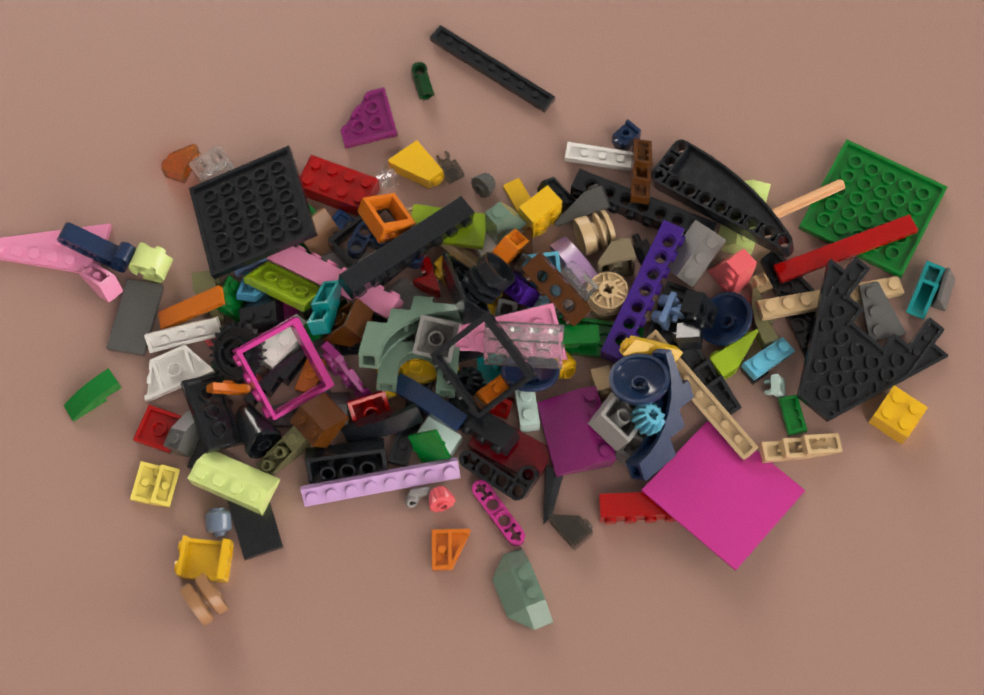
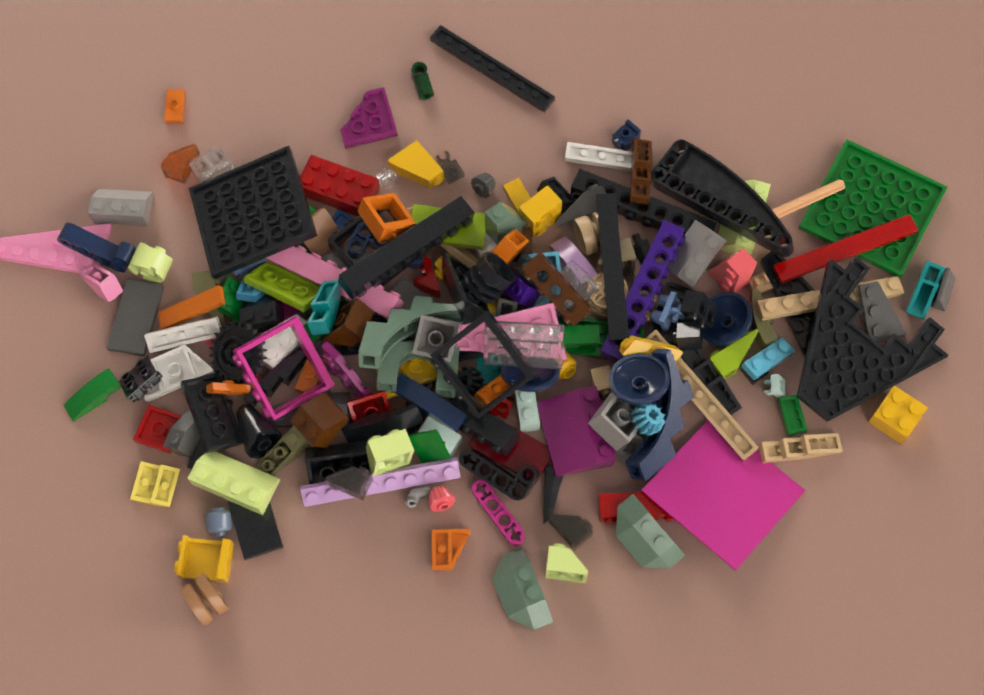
(121, 207): none -> light grey slope
(139, 376): none -> black hinge
(174, 106): none -> orange plate
(351, 481): none -> clear smoke slope
(389, 451): none -> yellowish green slope
(564, 565): none -> yellowish green slope
(612, 267): none -> black tile
(645, 536): none -> sand green wedge

